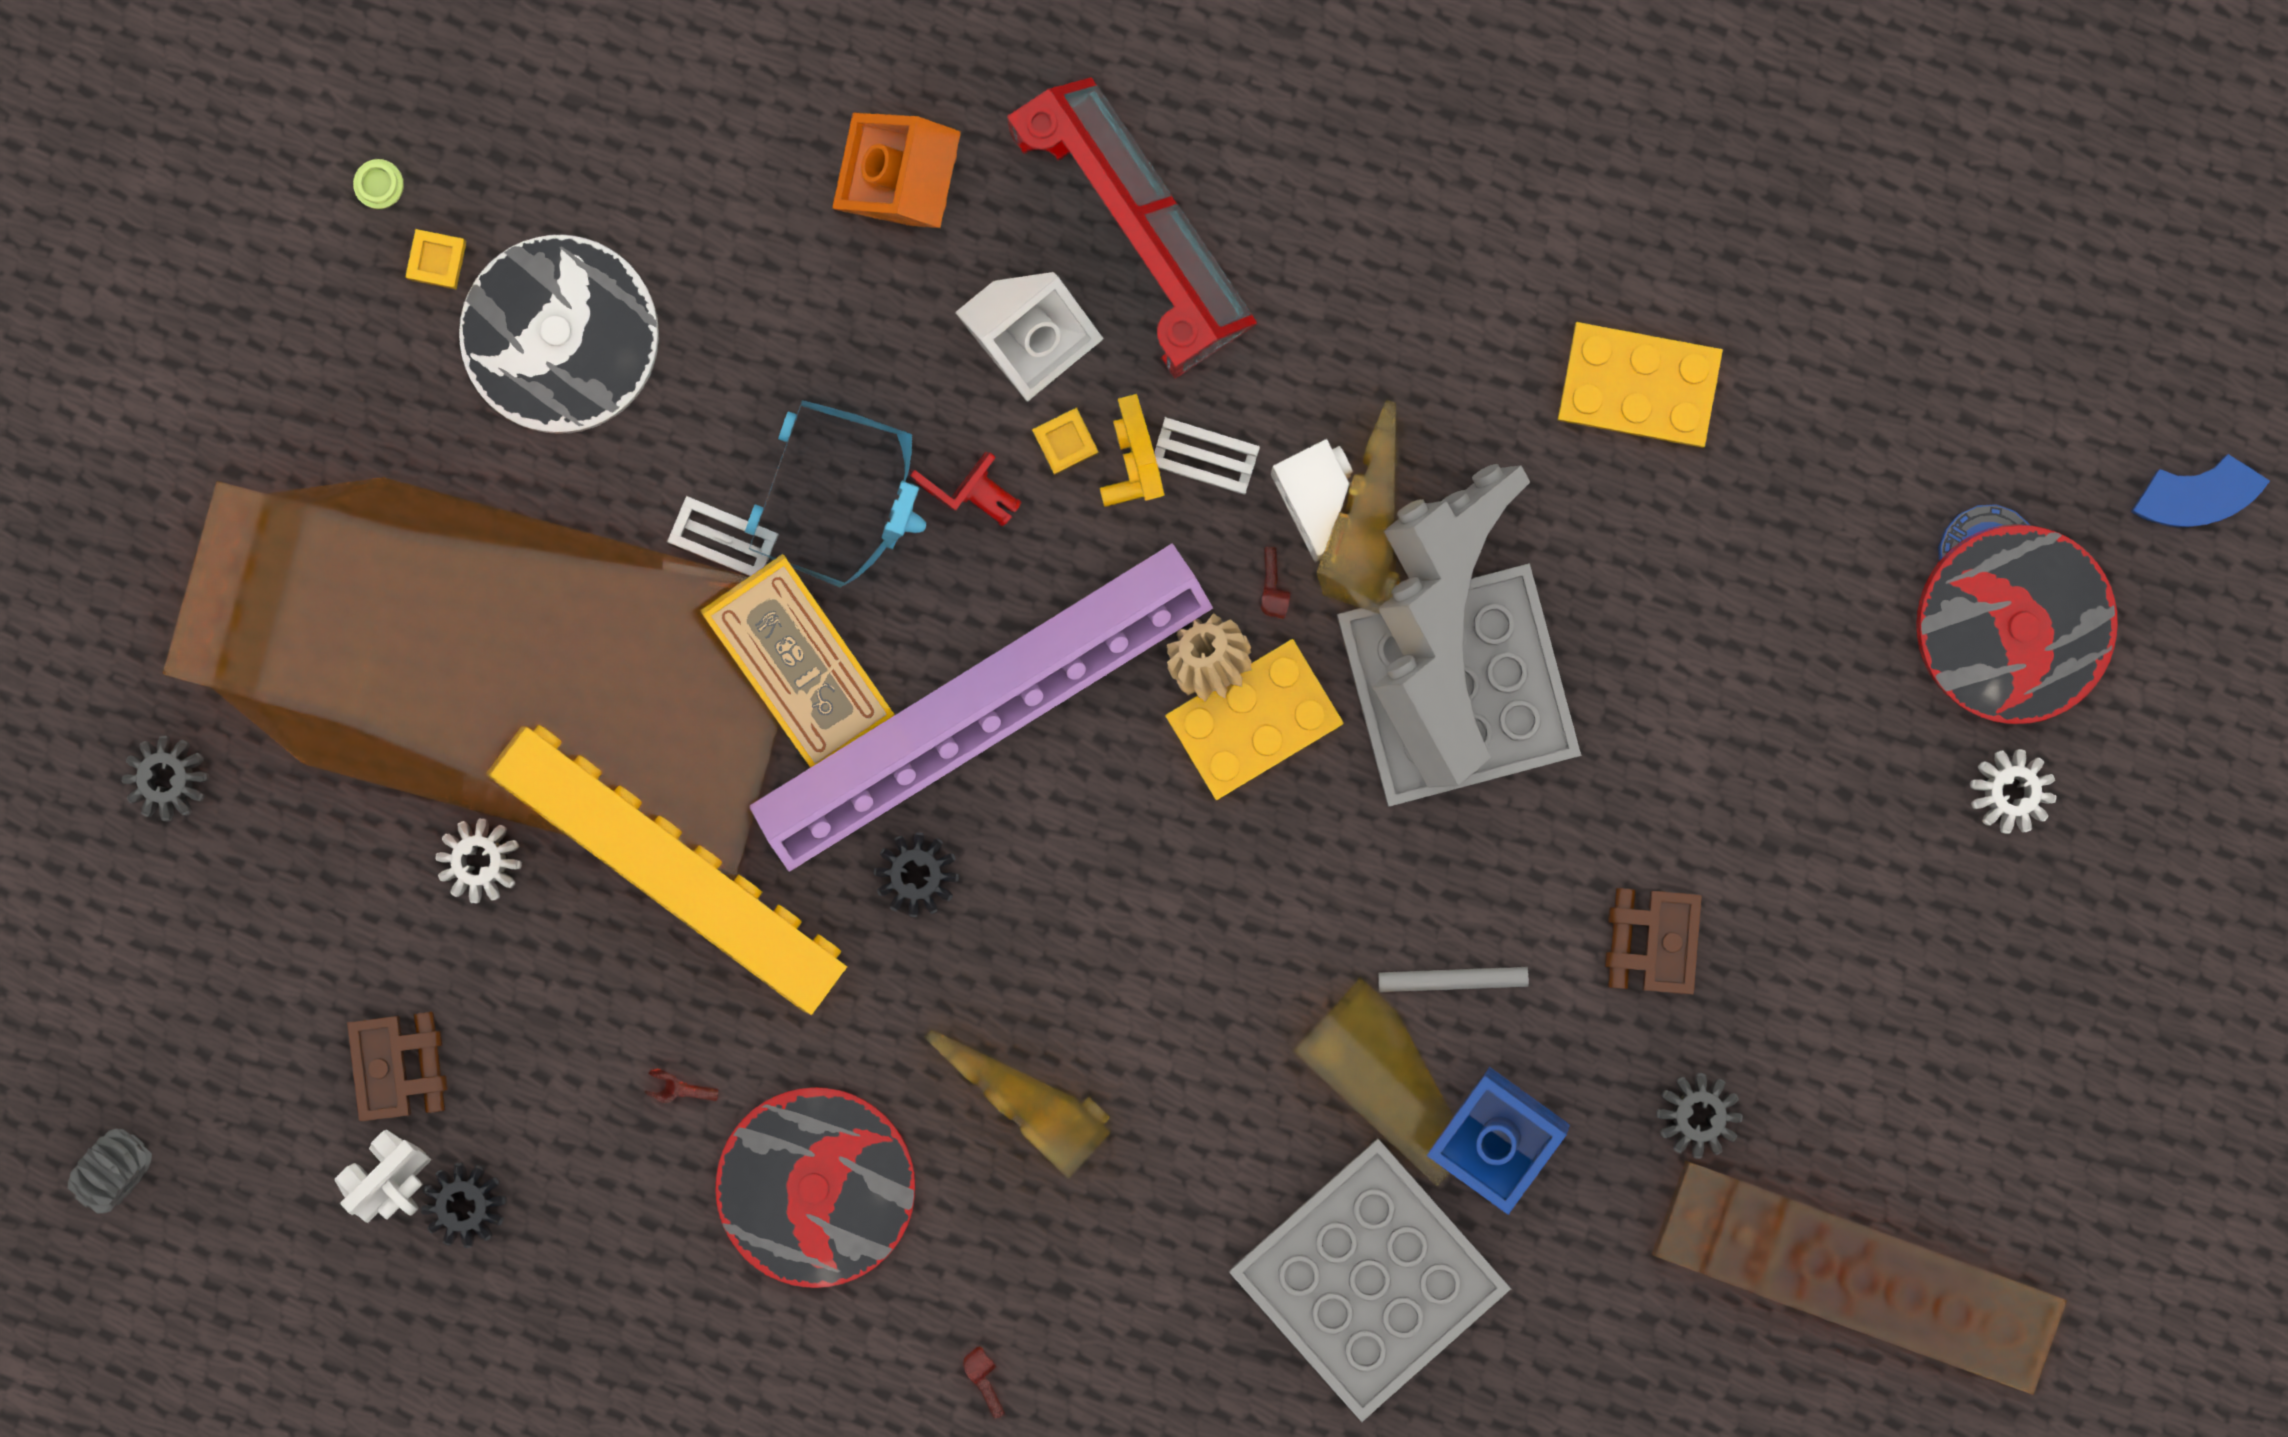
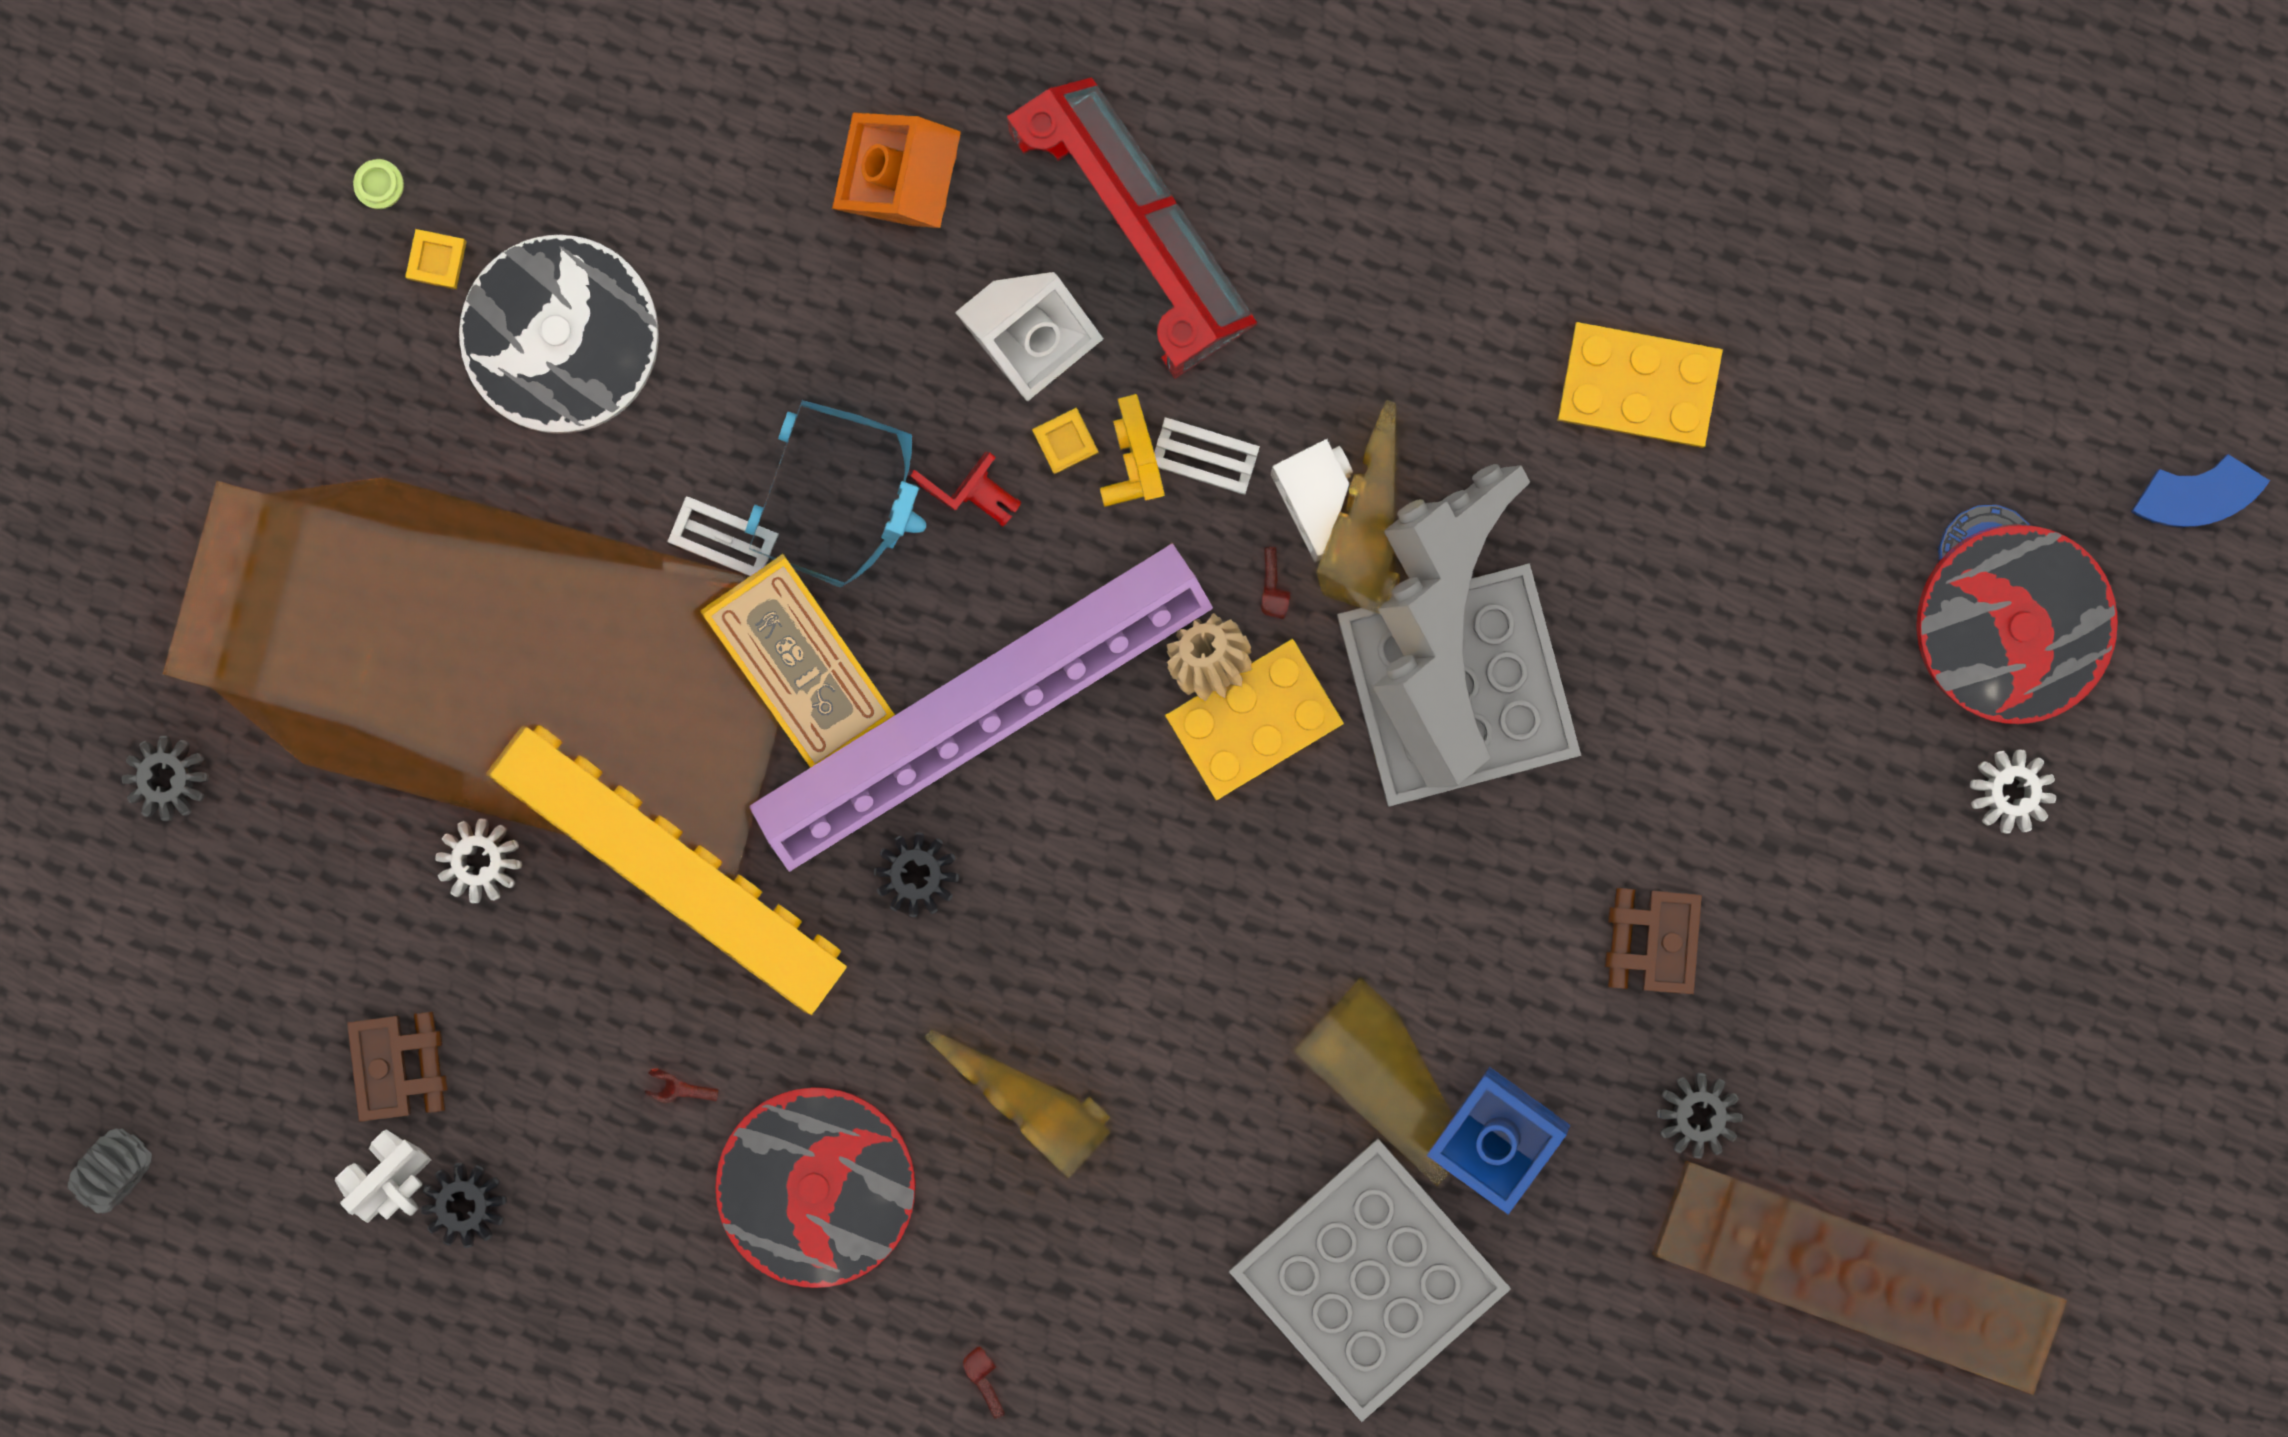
(1453, 979): light grey bar -> none

